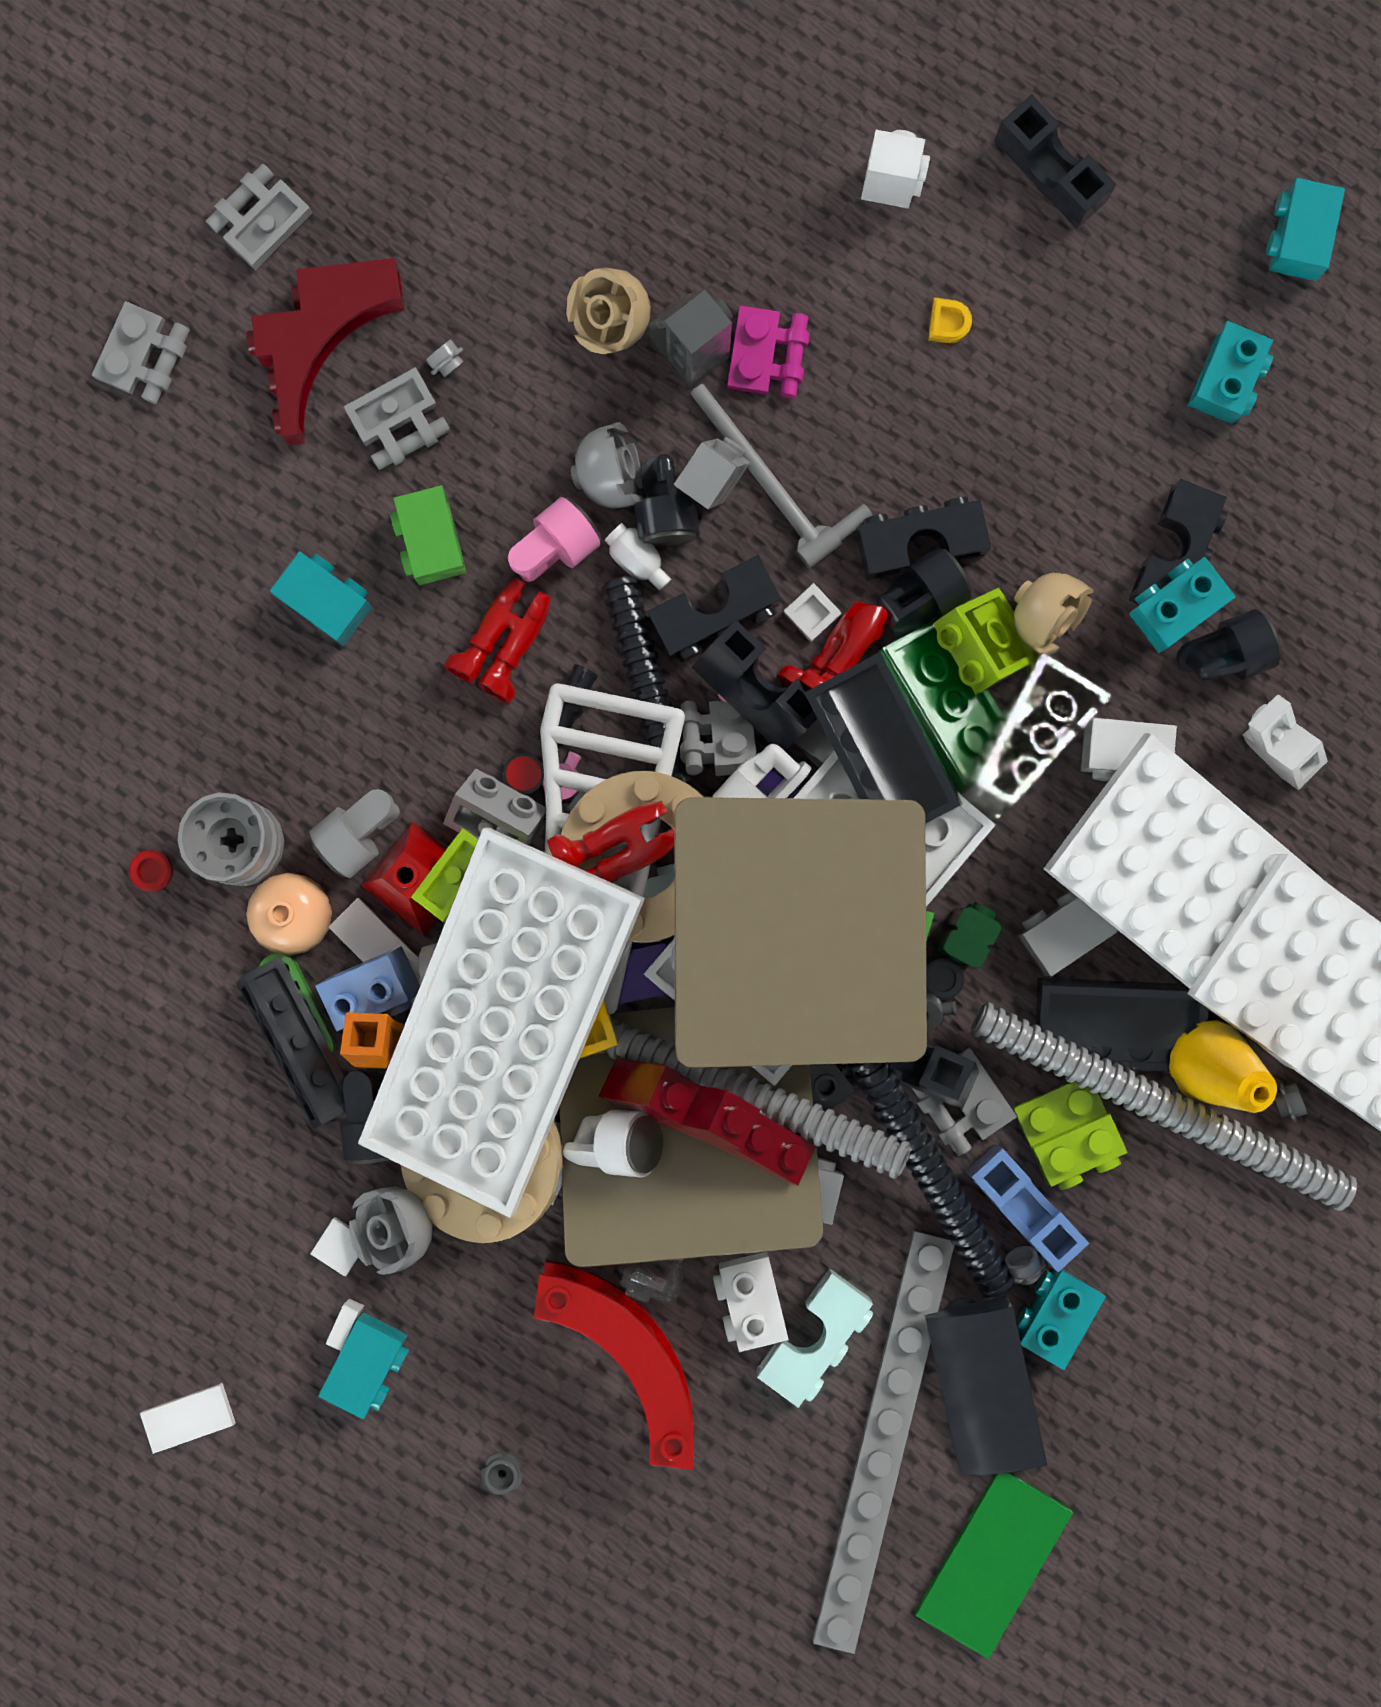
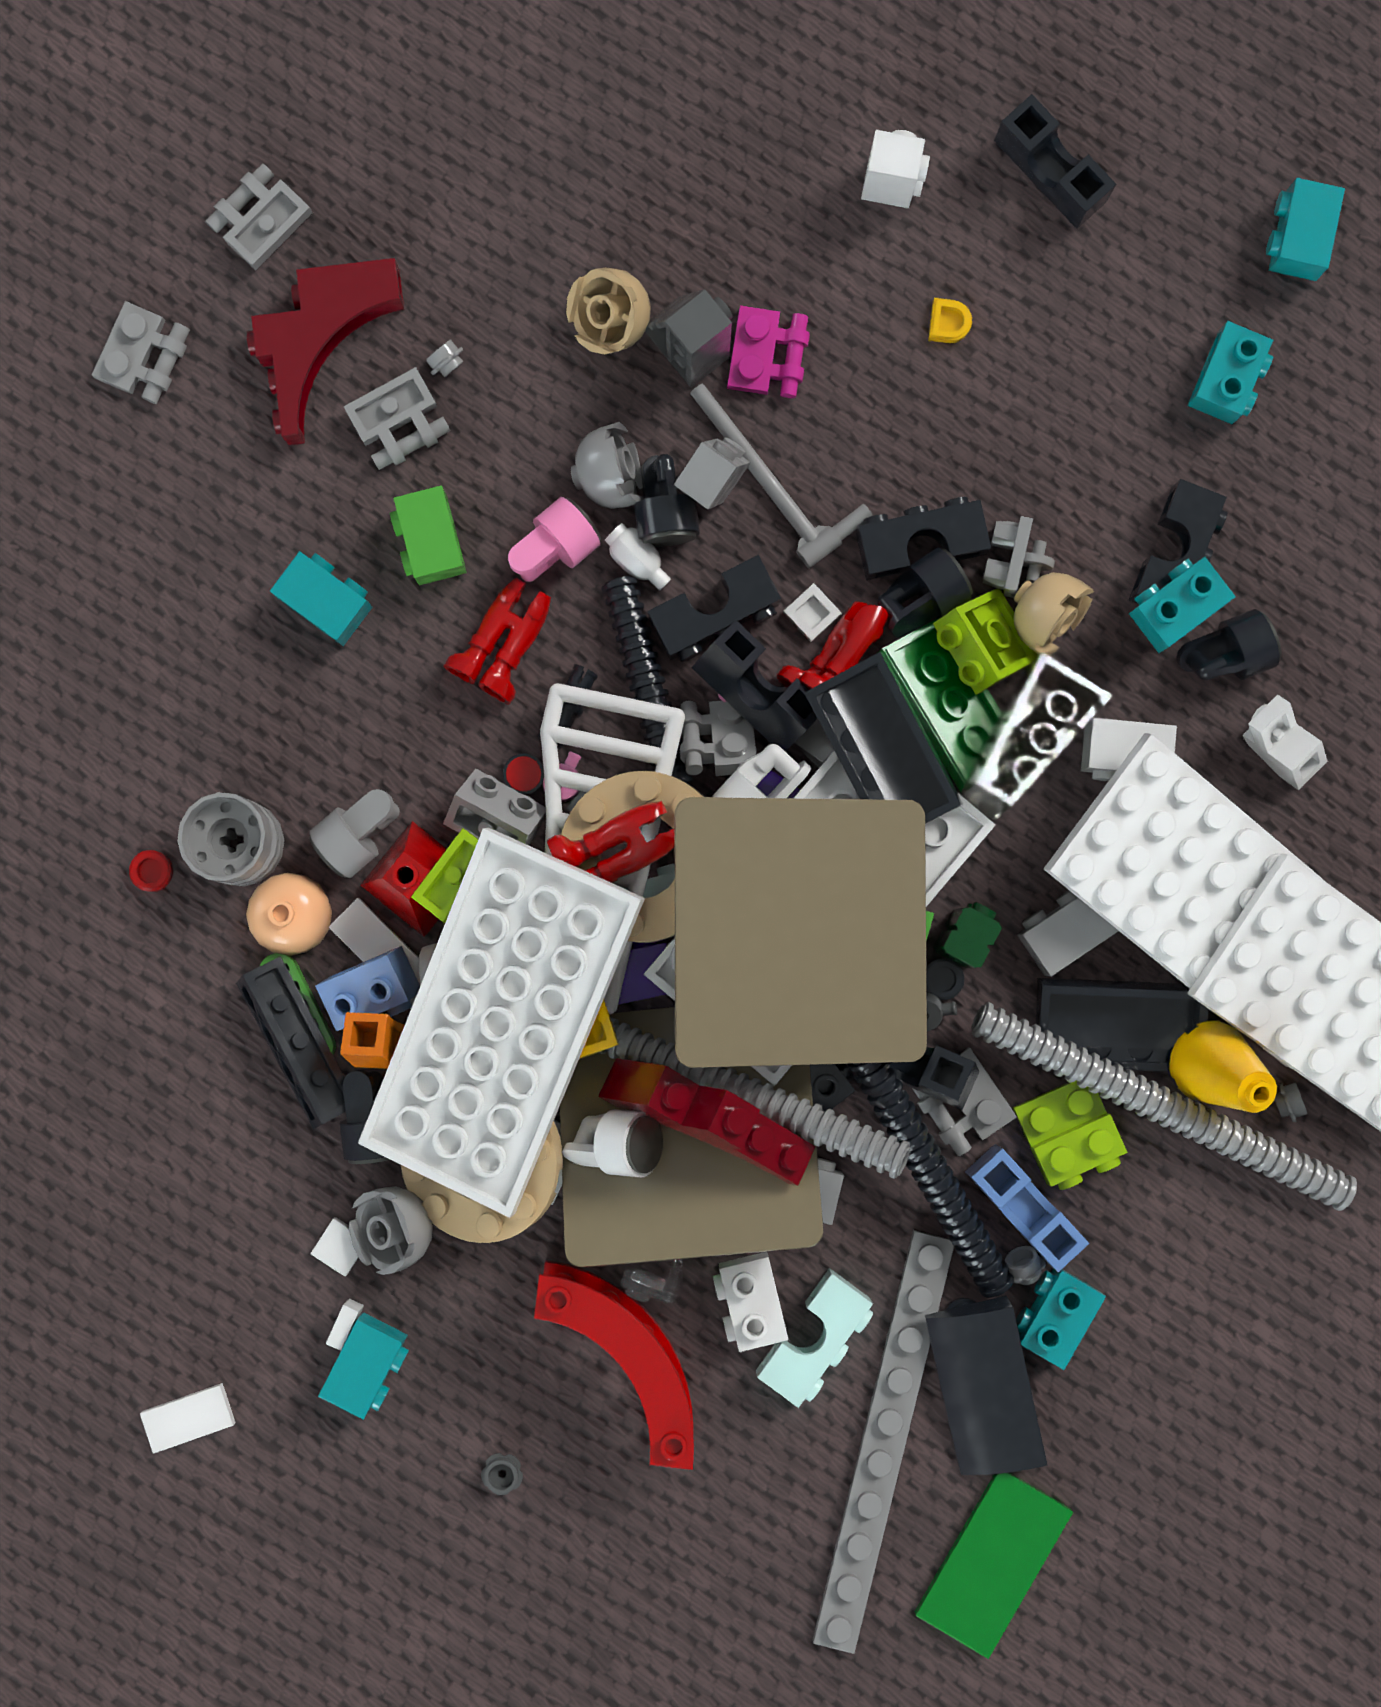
(1015, 537): none -> light grey hips

